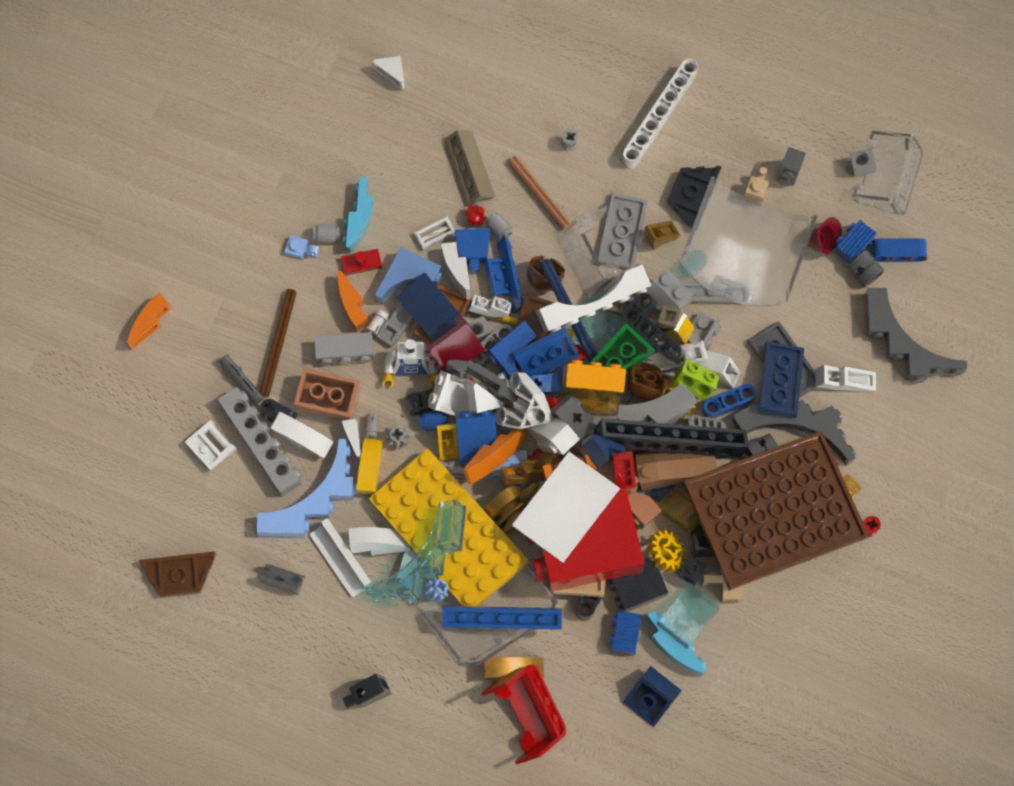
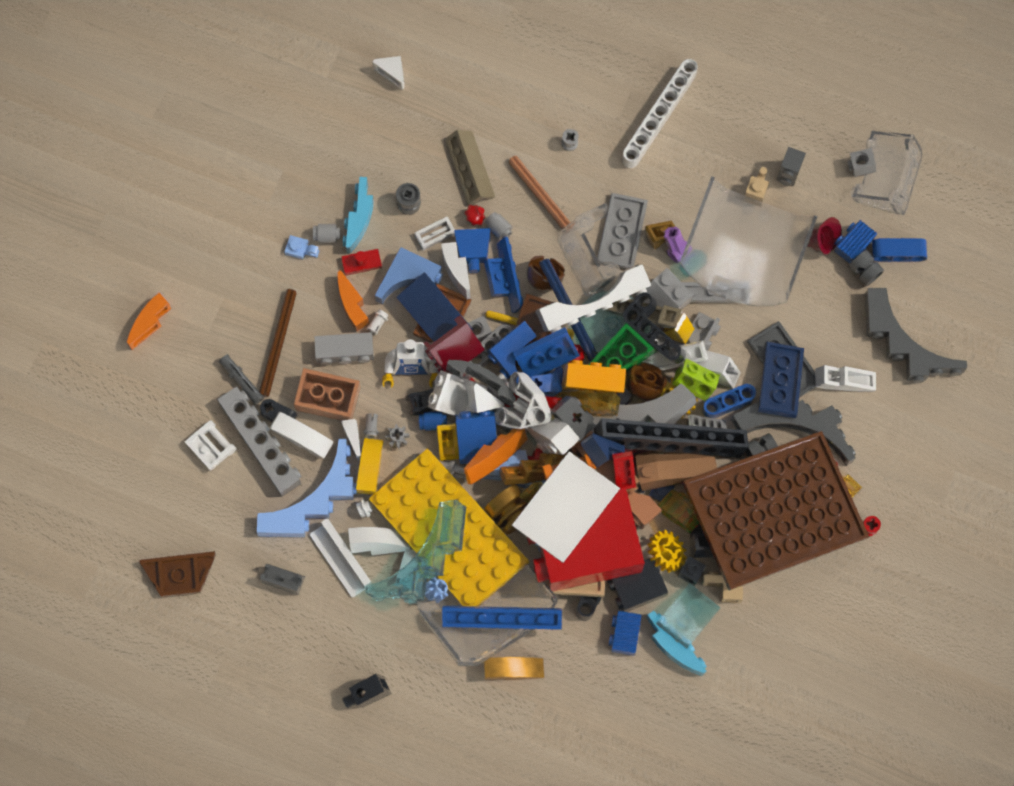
(364, 508): none -> white plate
(396, 326): light grey slope -> none
(408, 198): none -> dark grey wheel
(496, 308): white slope -> none
(534, 710): red windscreen -> none
(652, 696): dark blue slope -> none
(675, 243): none -> medium lavender piece
(689, 191): black wing -> none

